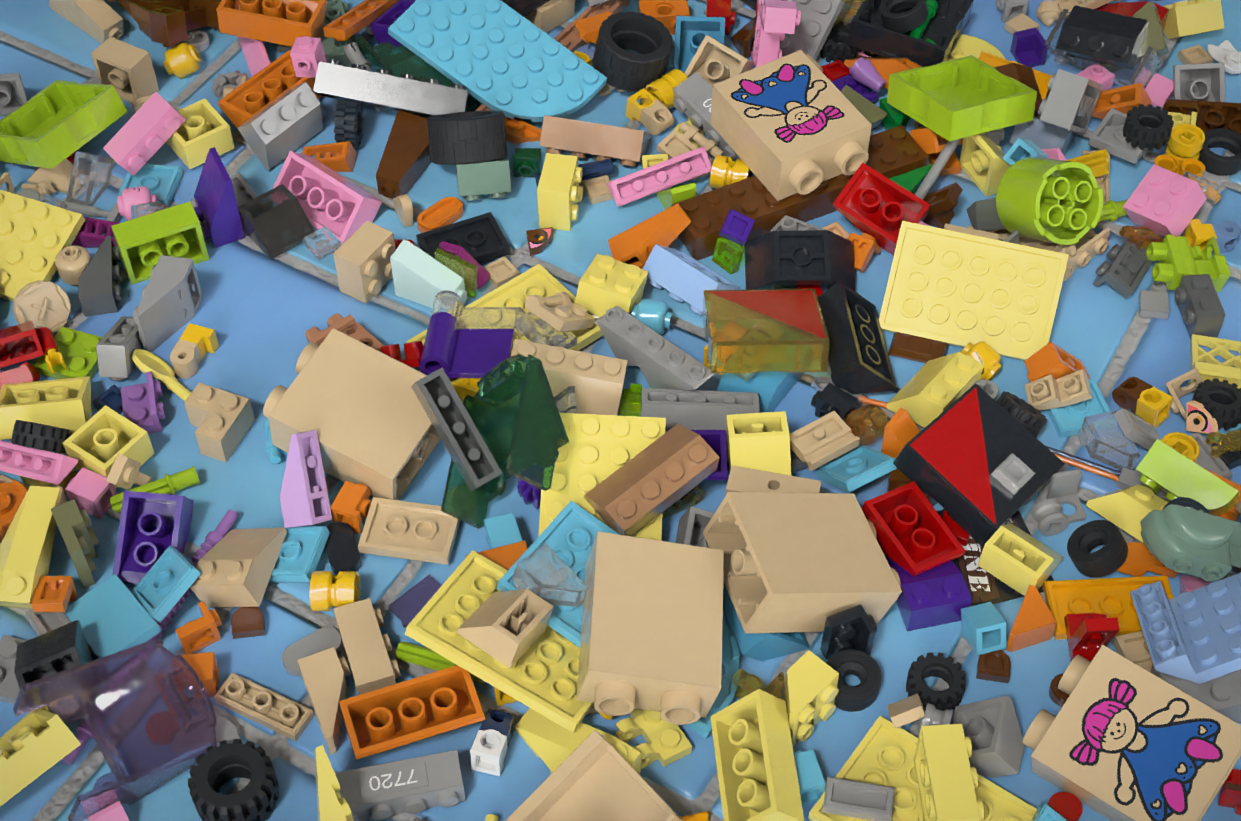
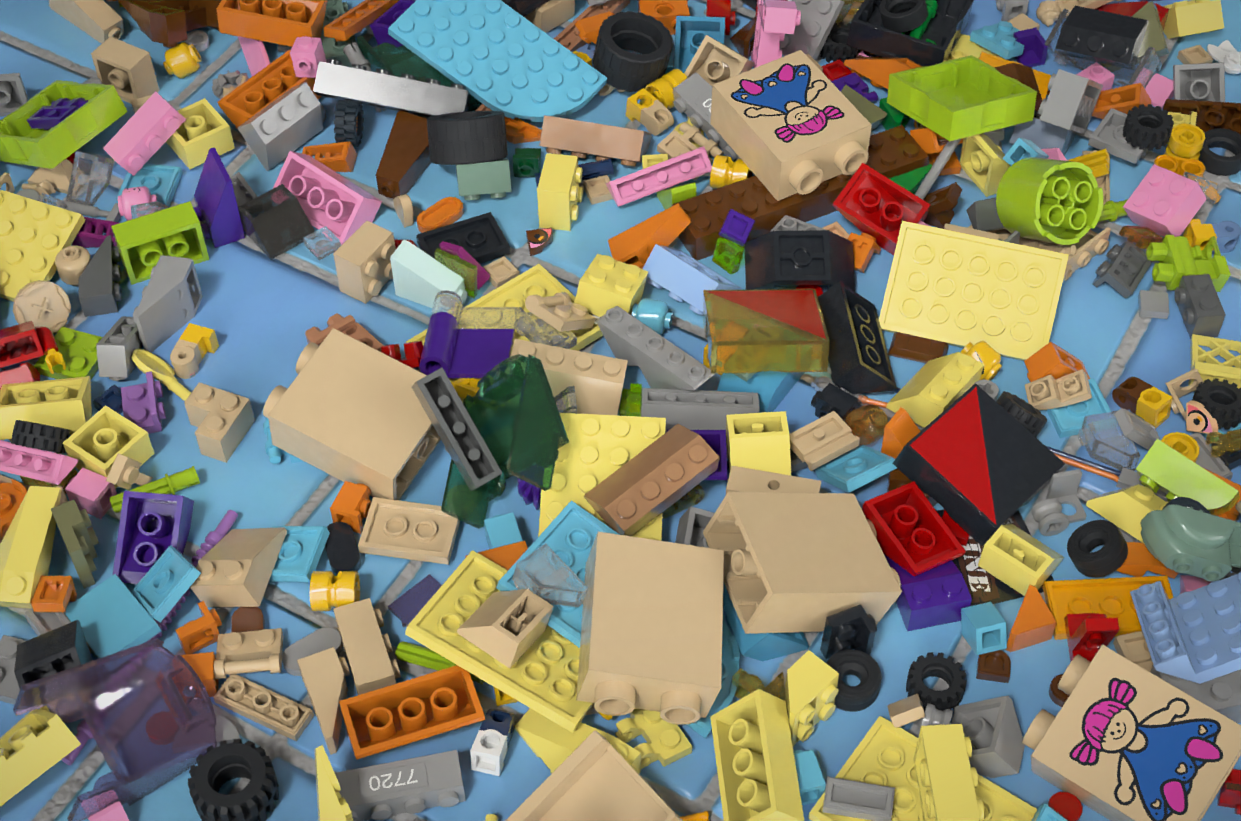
(52, 115): none -> dark purple plate
(249, 652): none -> tan plate
(304, 486): lavender slope -> none
(866, 74): medium lavender cone -> none
(998, 39): none -> medium azure plate
(1013, 473): light grey tile -> none

